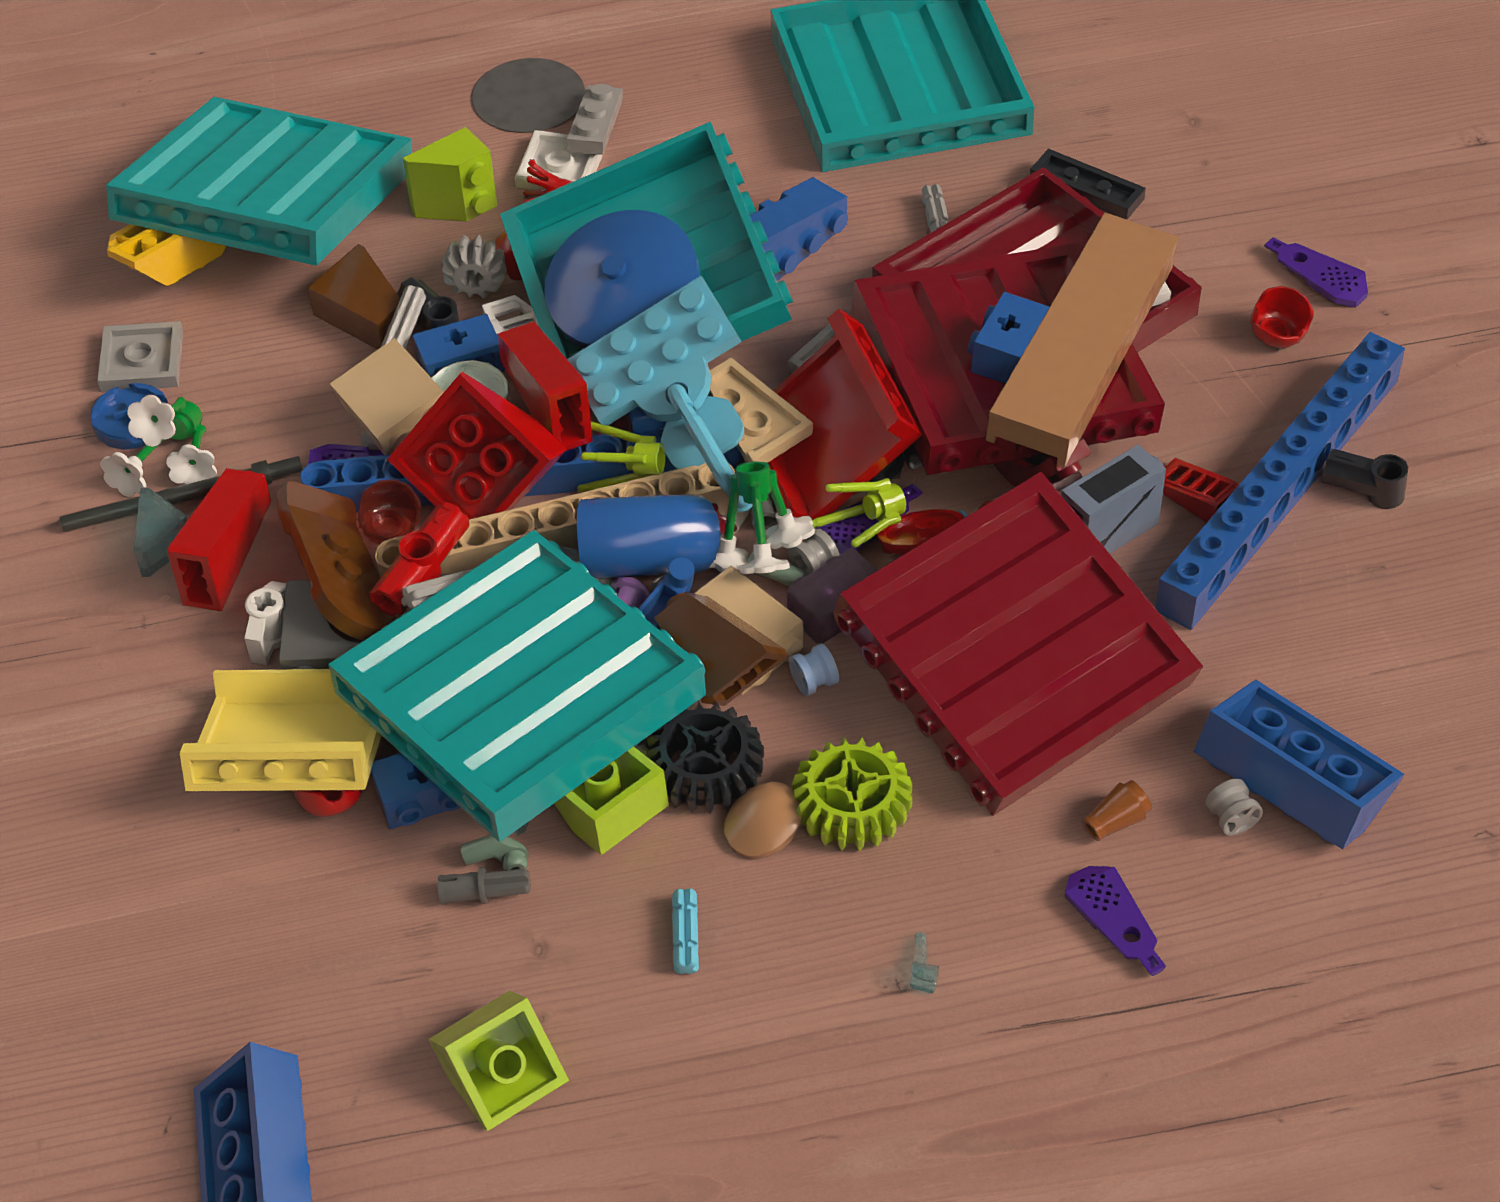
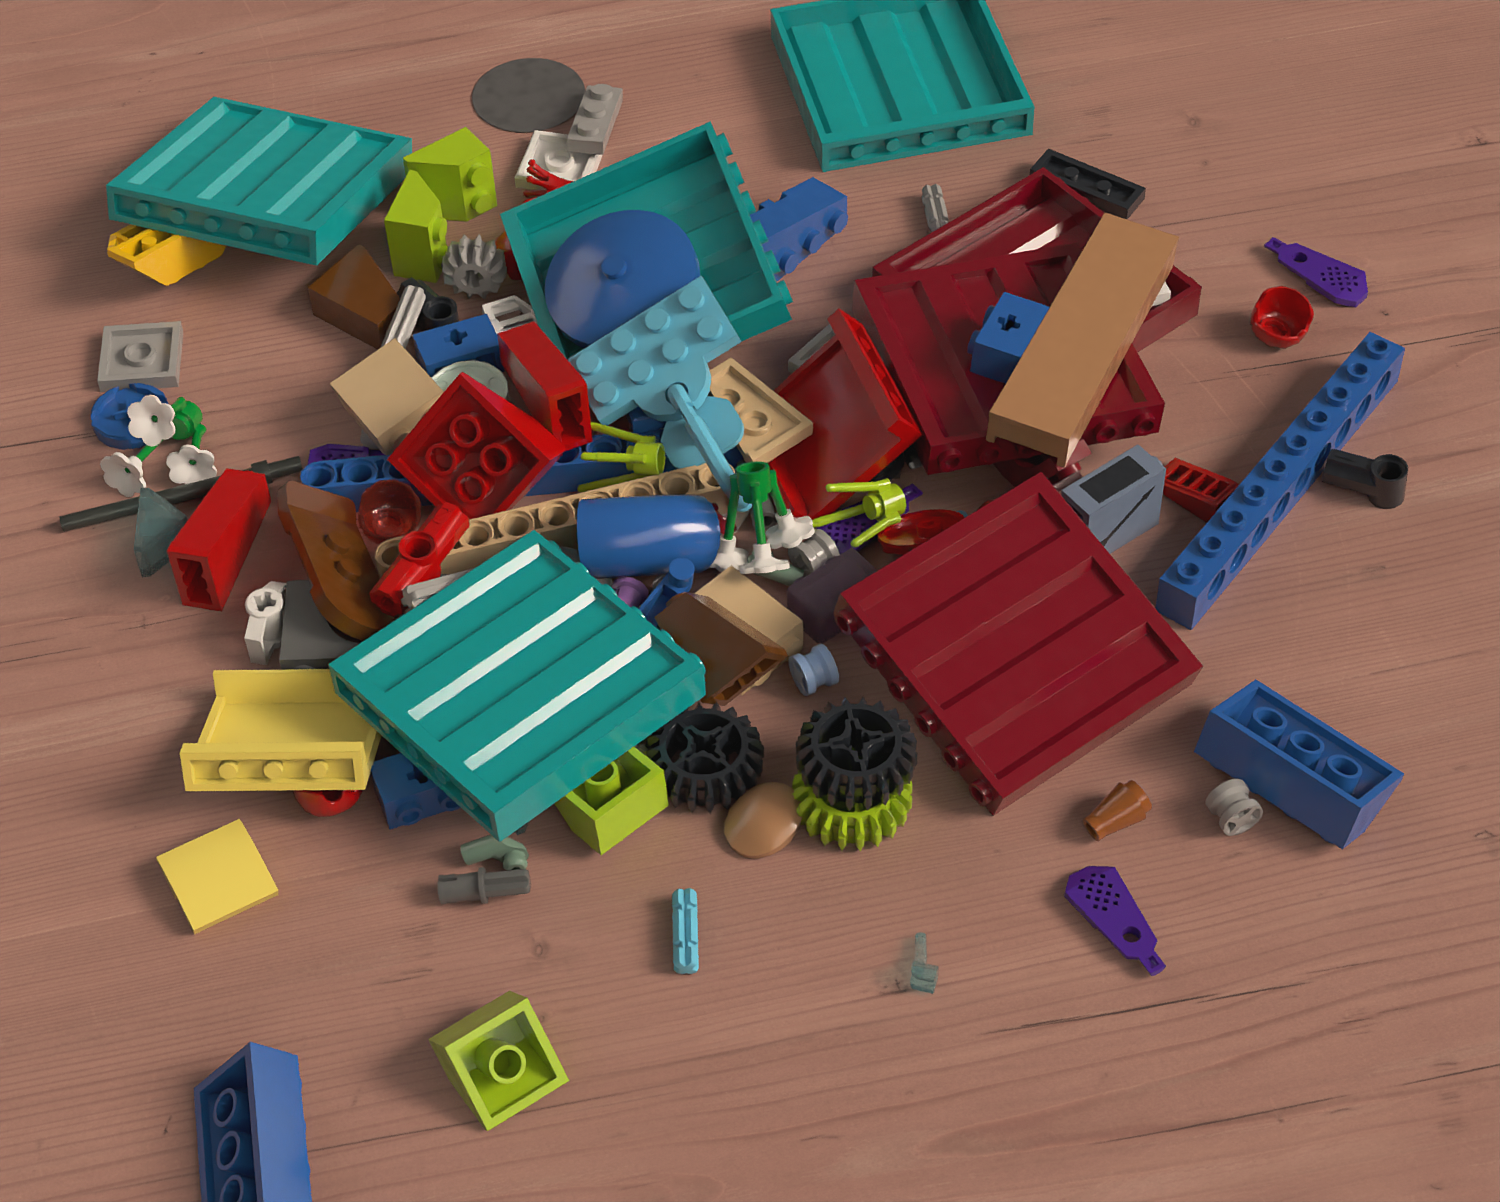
(217, 876): none -> light yellow slope
(416, 231): none -> lime slope
(835, 769): none -> black gear

